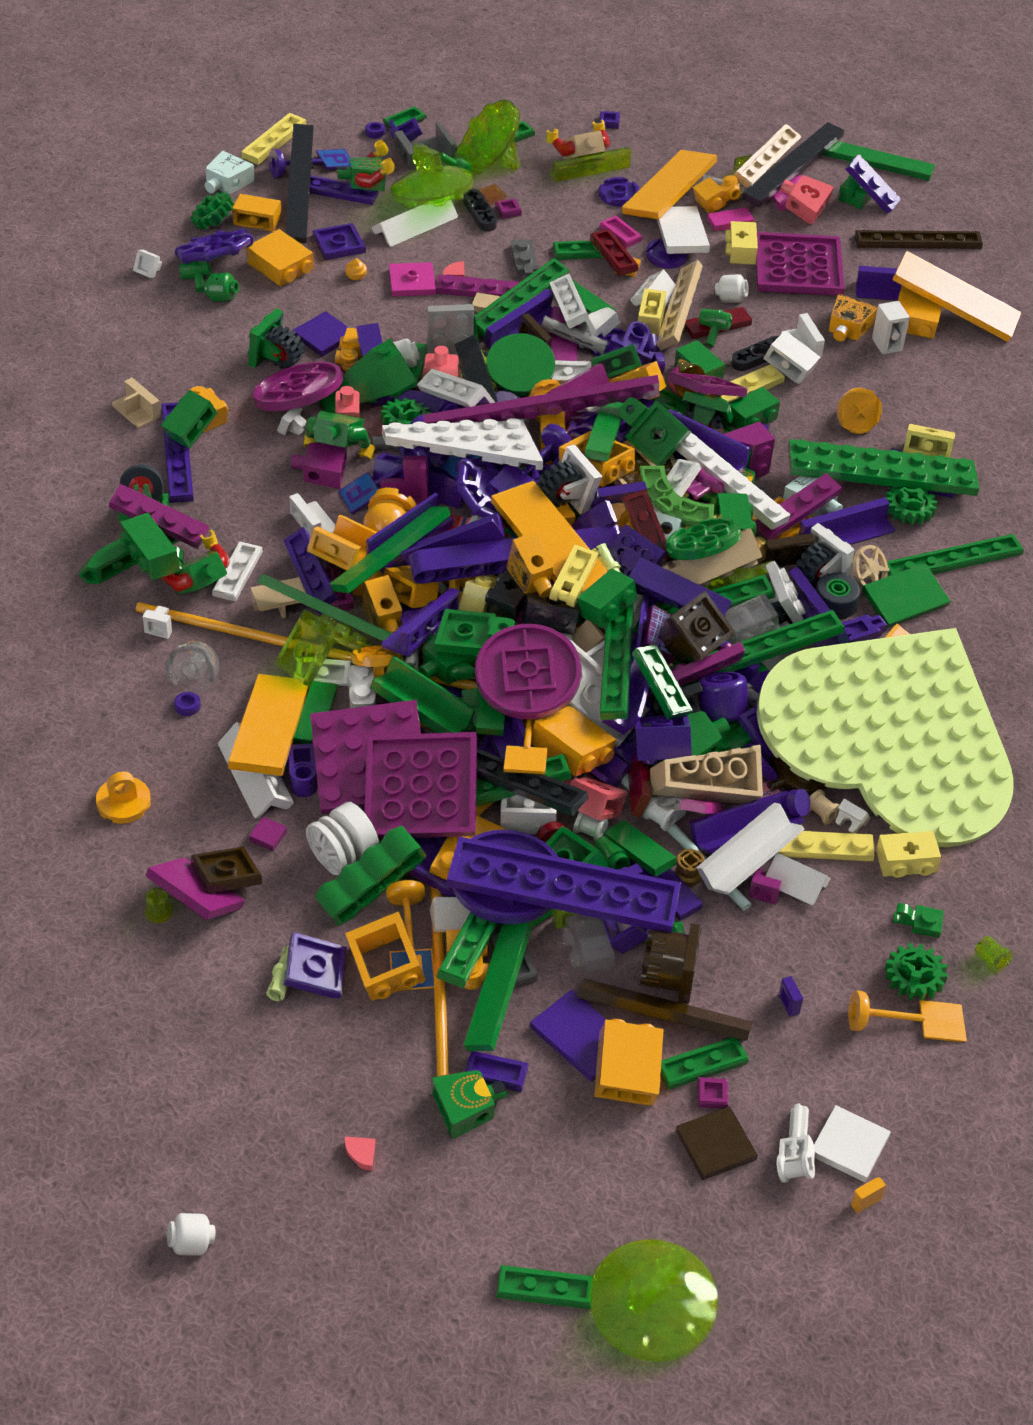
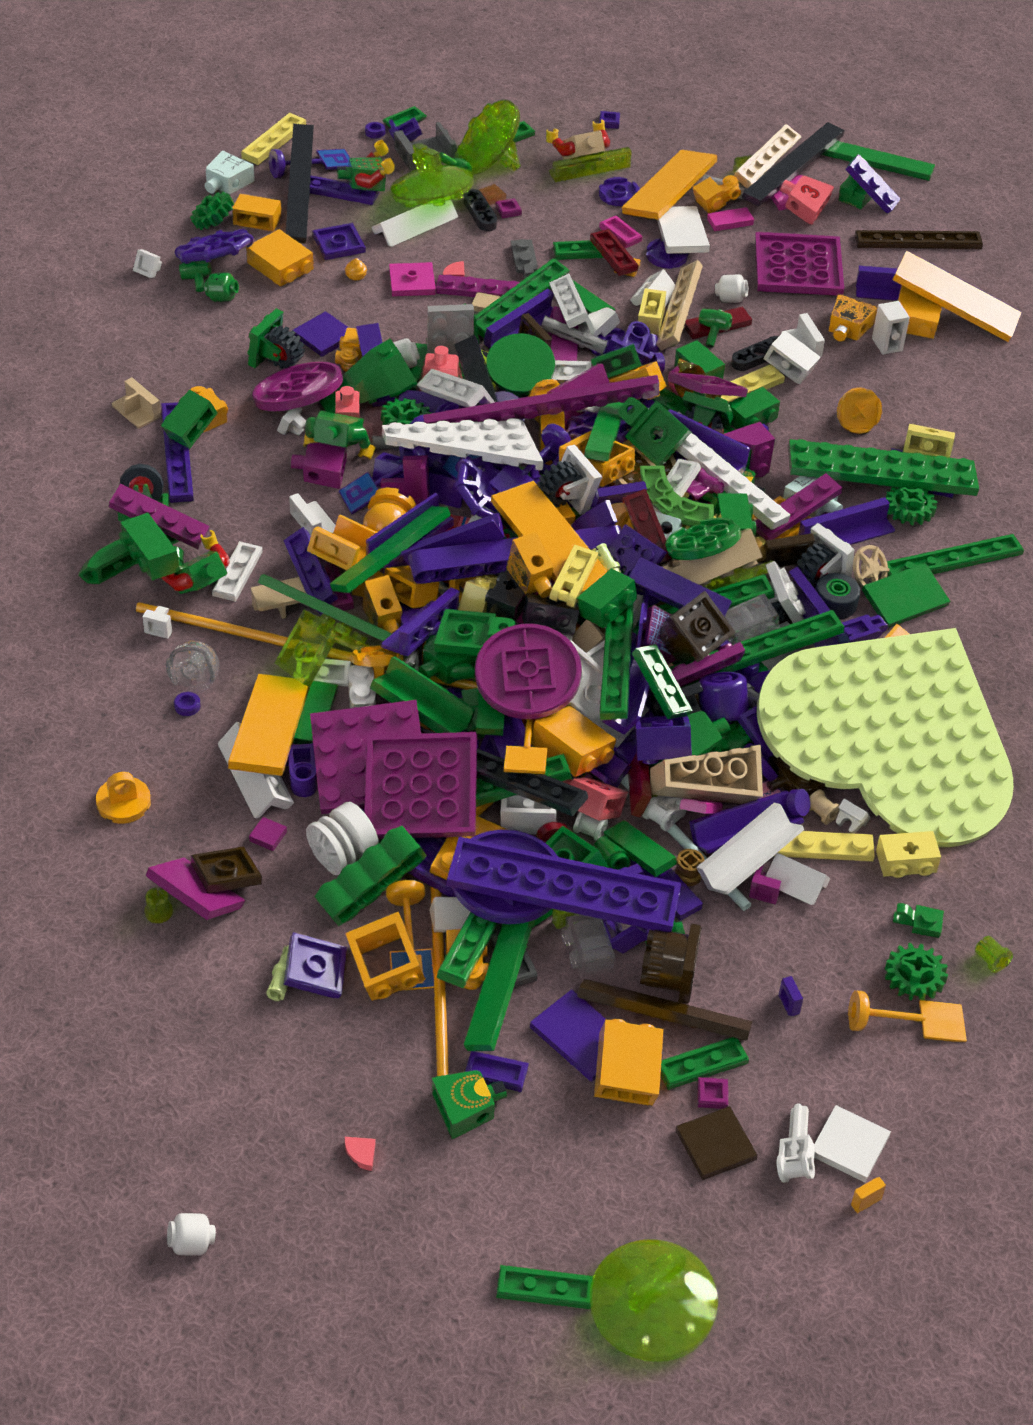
(741, 242): light yellow brick -> none

